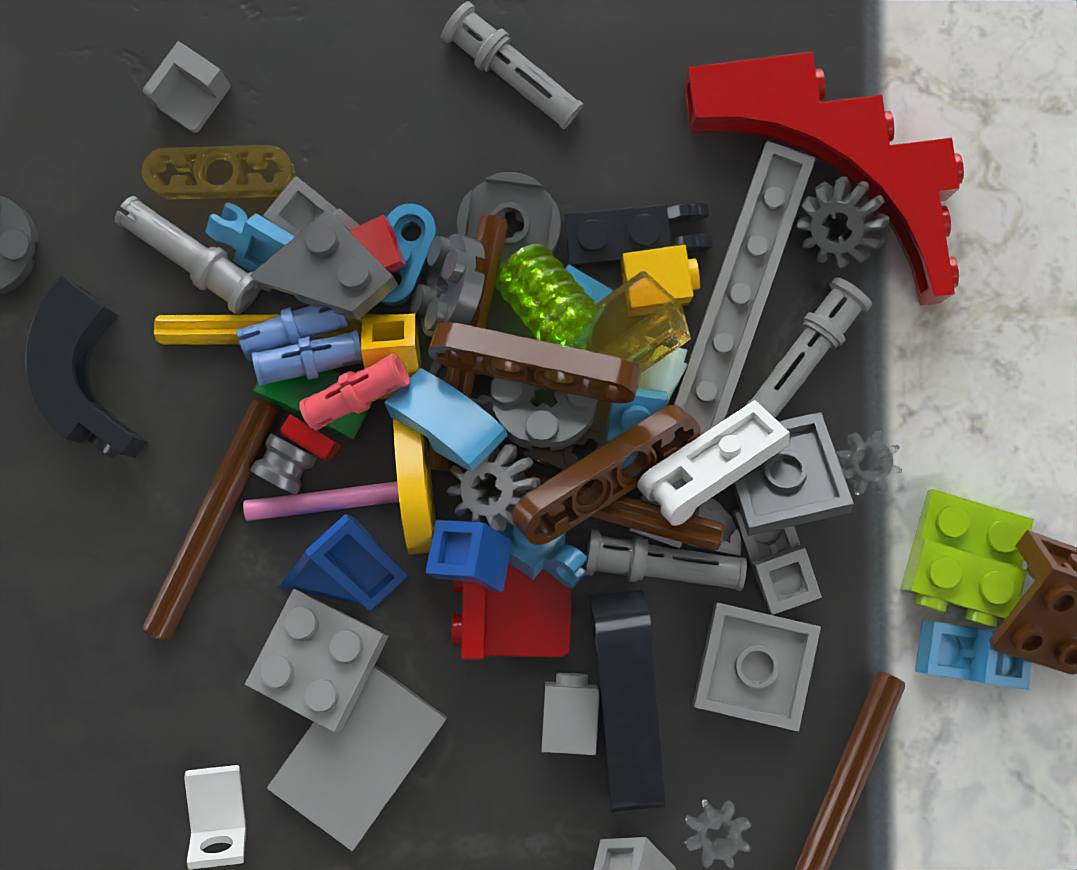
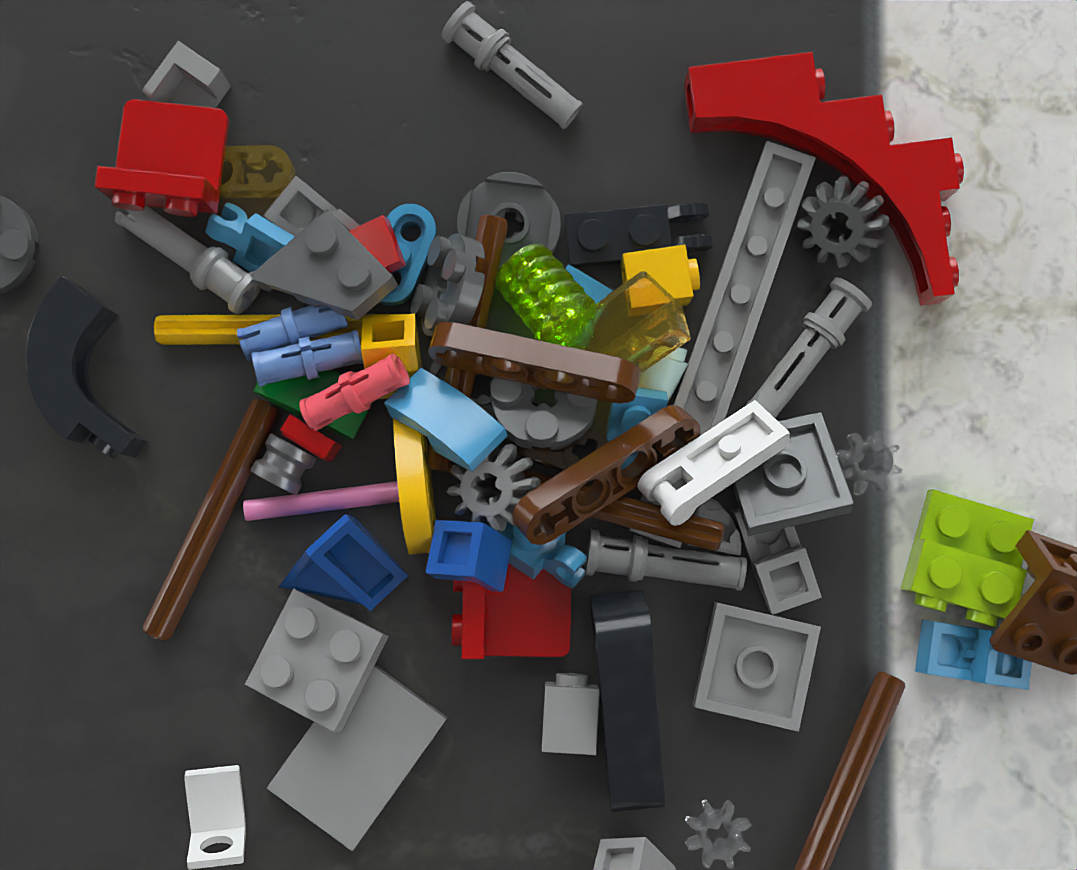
(167, 158): none -> red bracket

